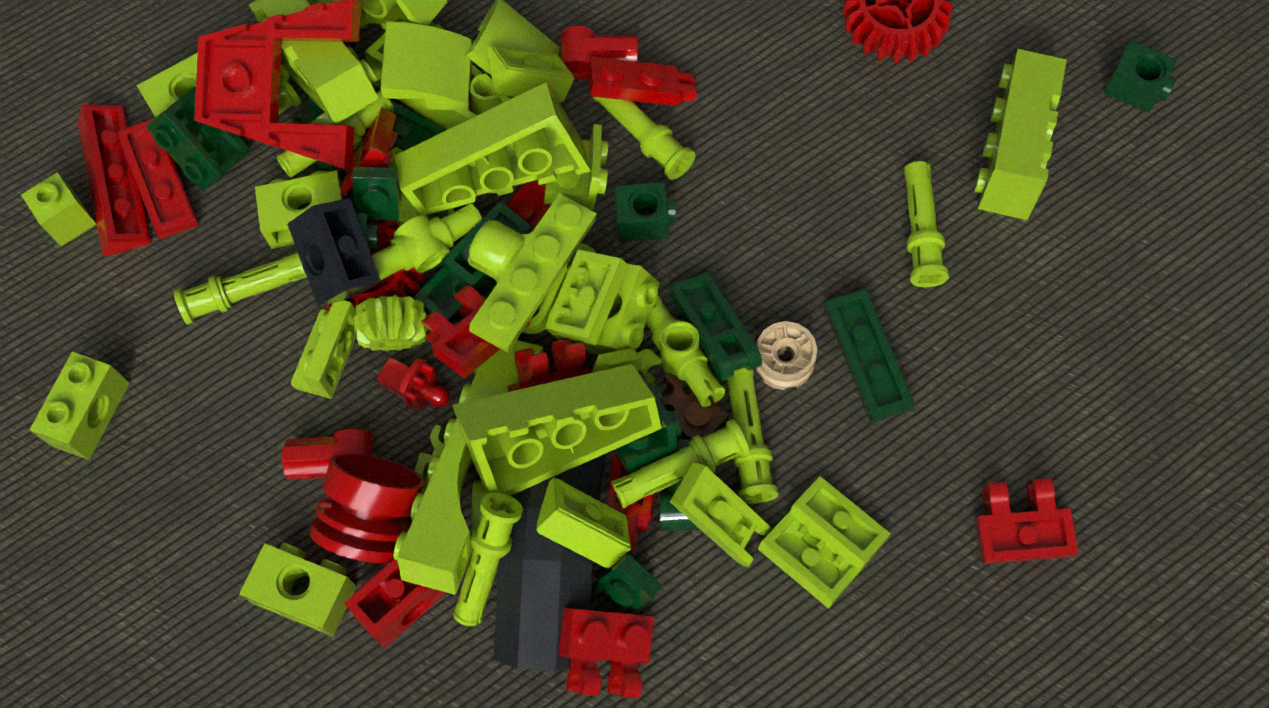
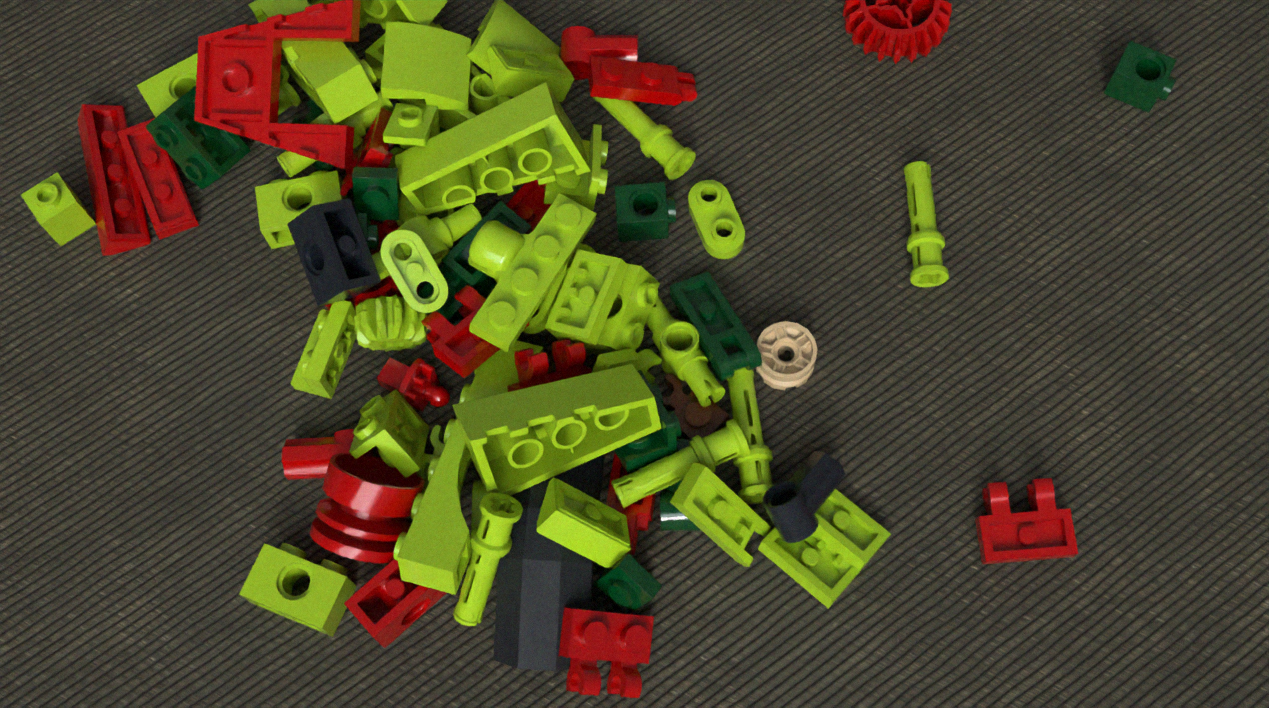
(80, 405): lime brick -> none
(221, 293): lime pin -> none
(395, 431): none -> lime bracket
(412, 125): none -> lime bracket
(414, 270): none -> lime plate
(715, 216): none -> lime plate
(796, 501): none -> black piece
(868, 356): dark green plate -> none
(1022, 135): lime wedge -> none

